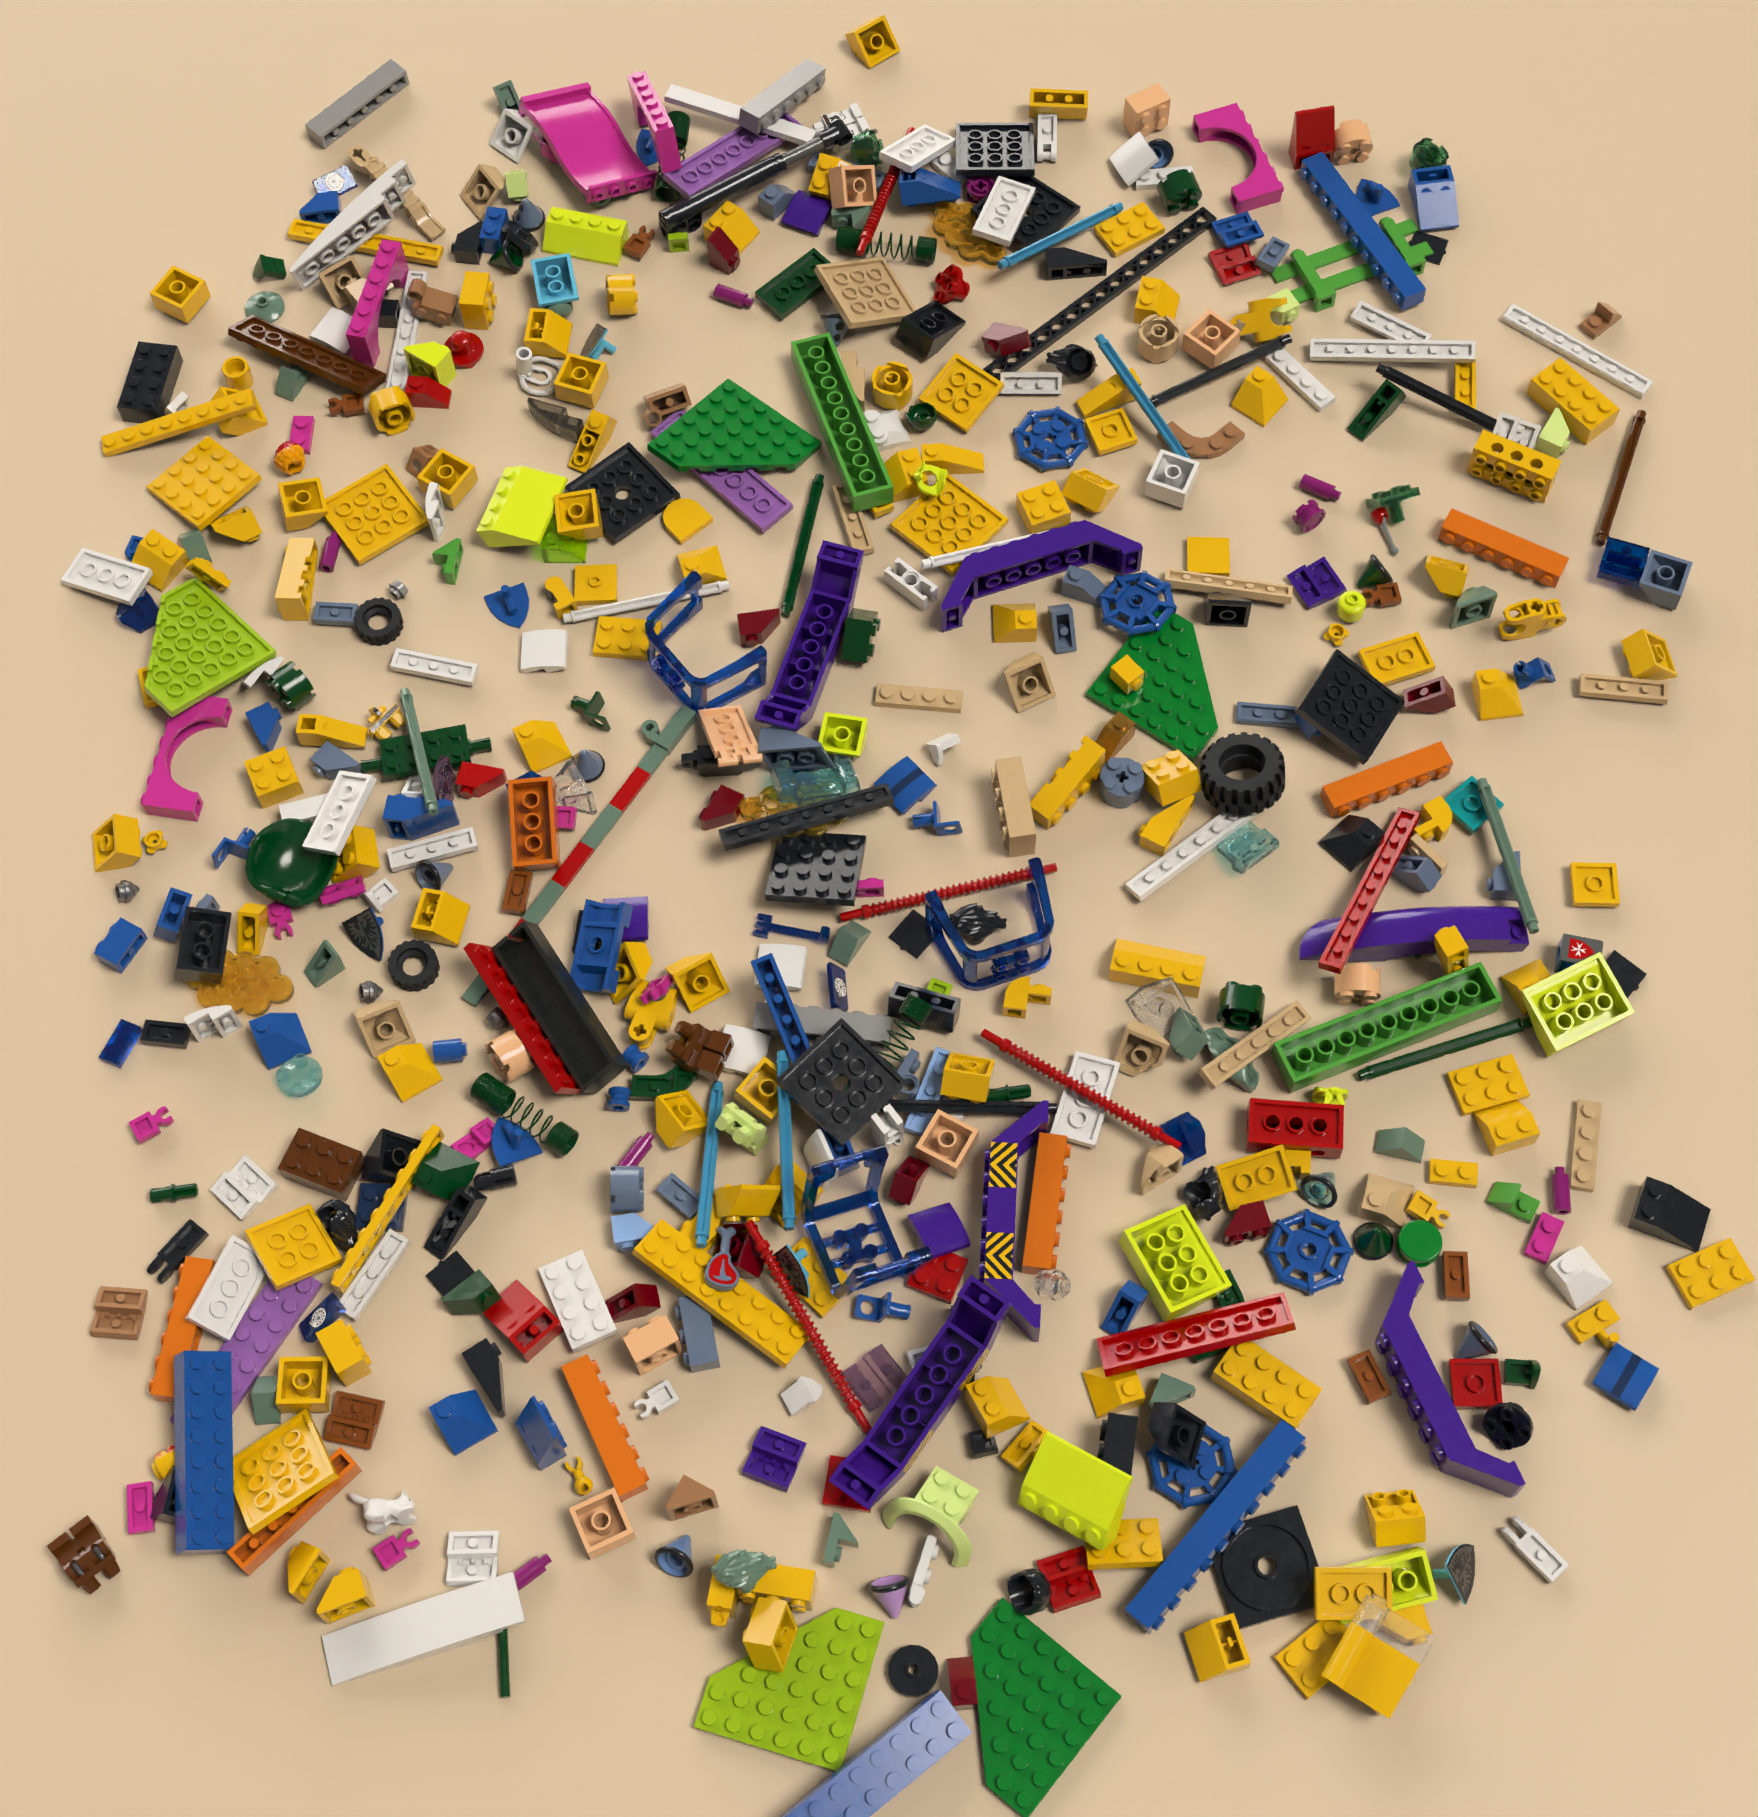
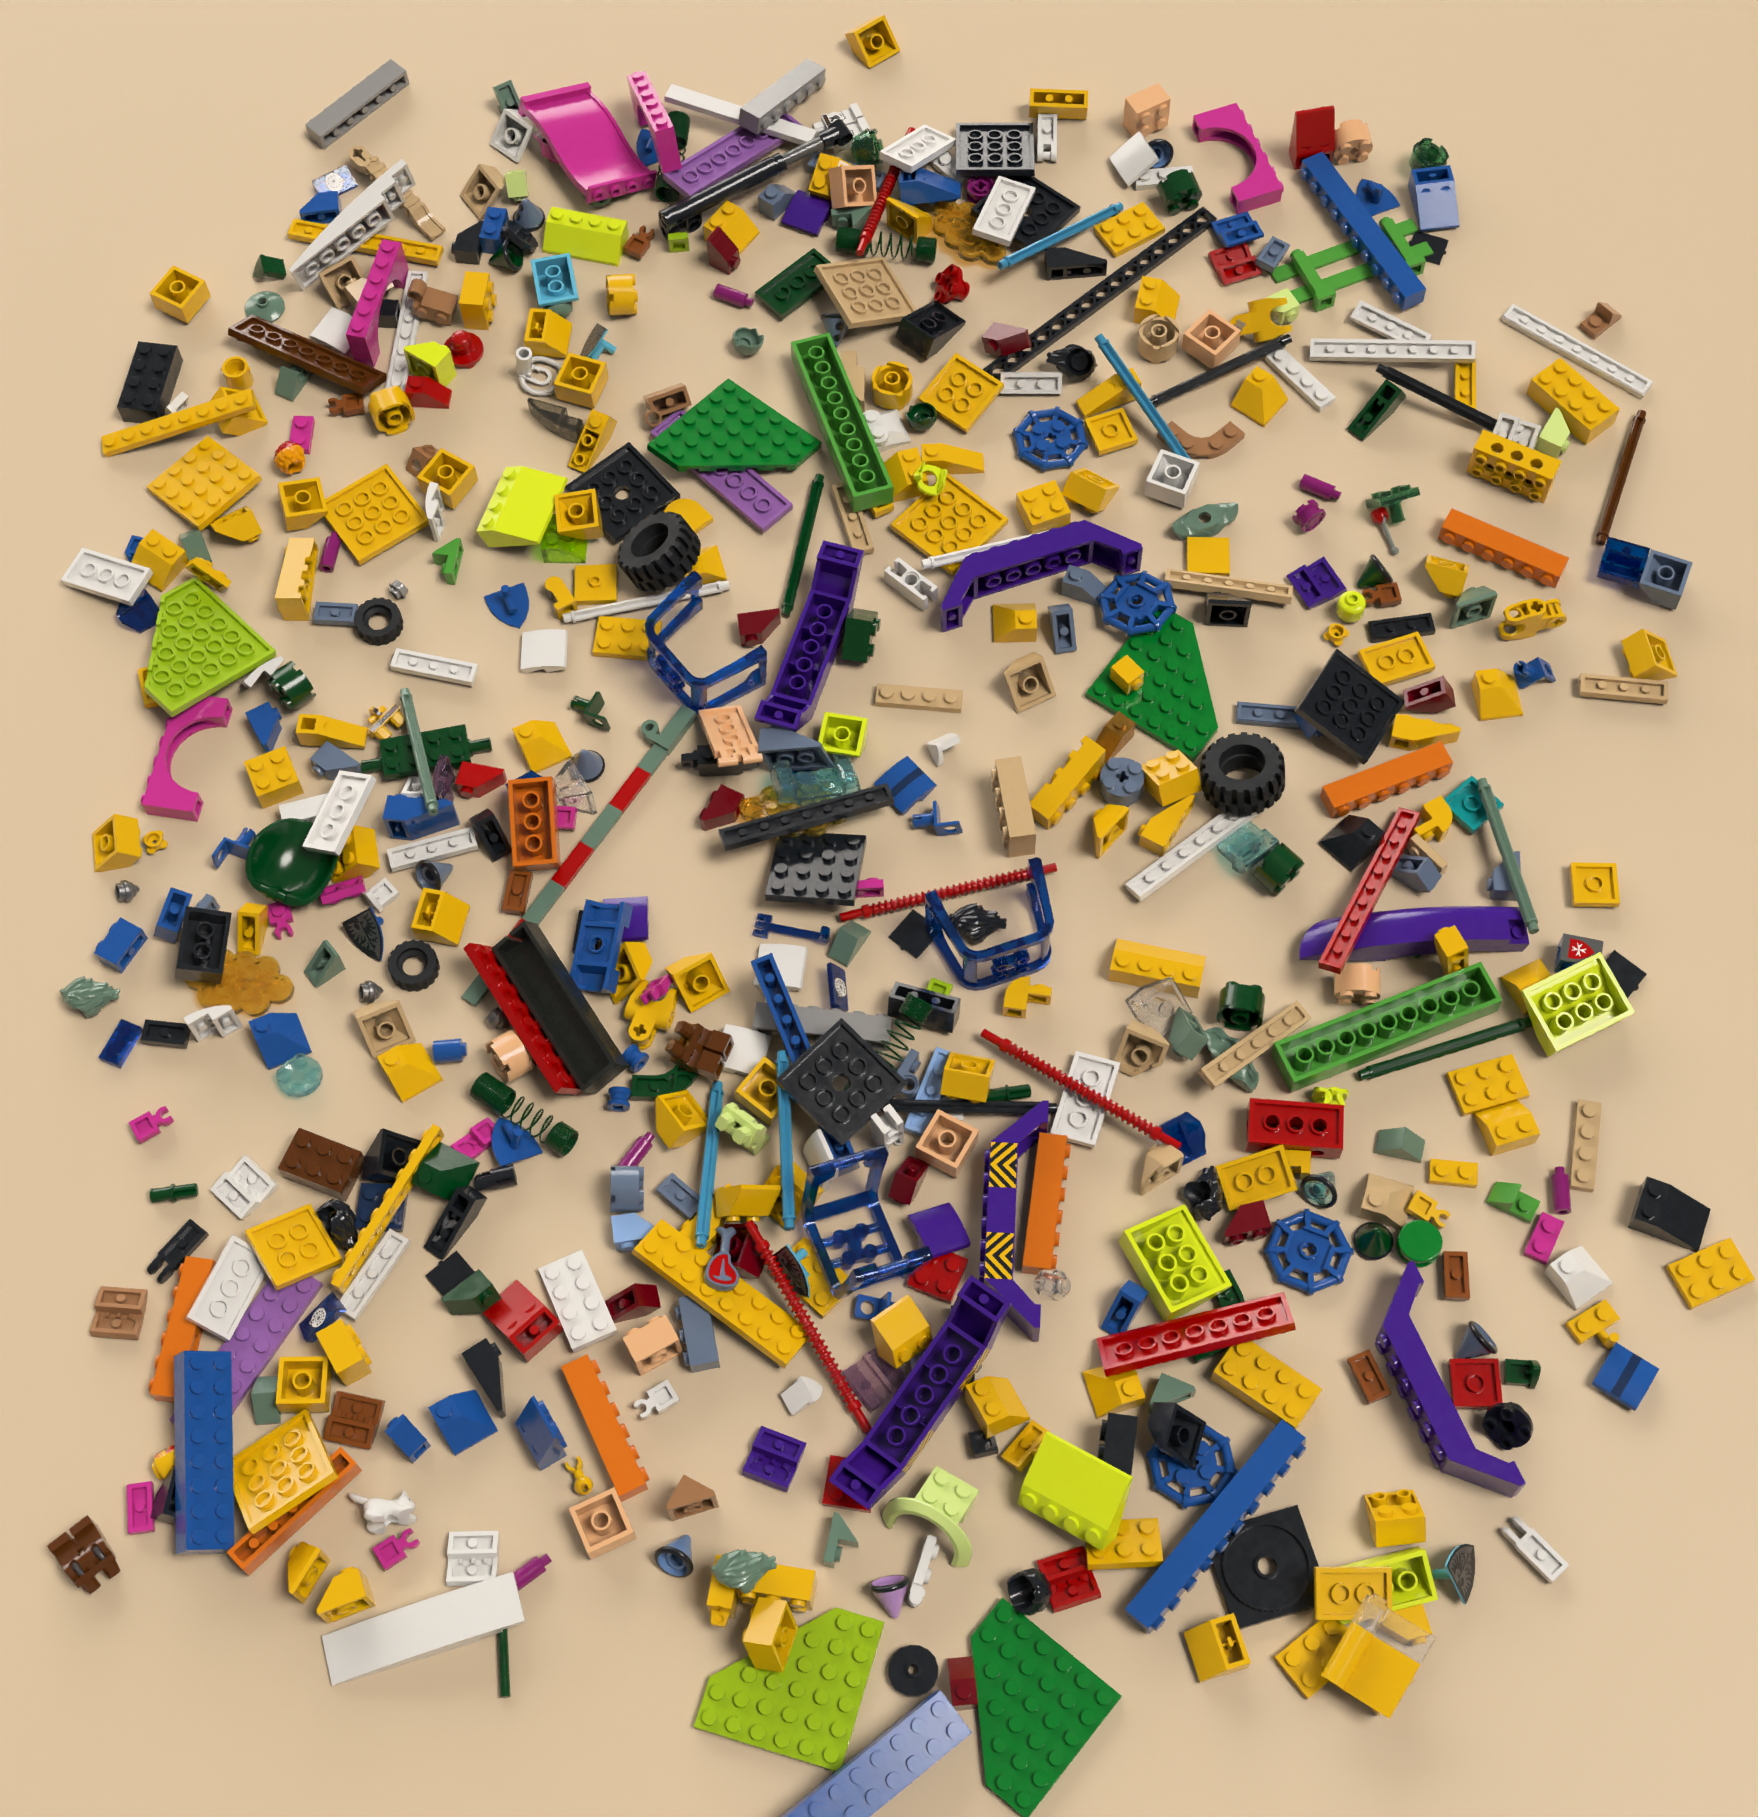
(88, 995): none -> sand green hair
(407, 1438): none -> blue slope
(491, 834): none -> black slope
(659, 551): none -> black tyre
(747, 341): none -> sand green hair
(900, 1332): none -> yellow slope
(907, 219): none -> yellow slope
(1108, 826): none -> yellow slope
(1191, 526): none -> sand green piece
(1278, 868): none -> dark green brick
(1392, 628): none -> black tile
(1416, 733): none -> yellow slope

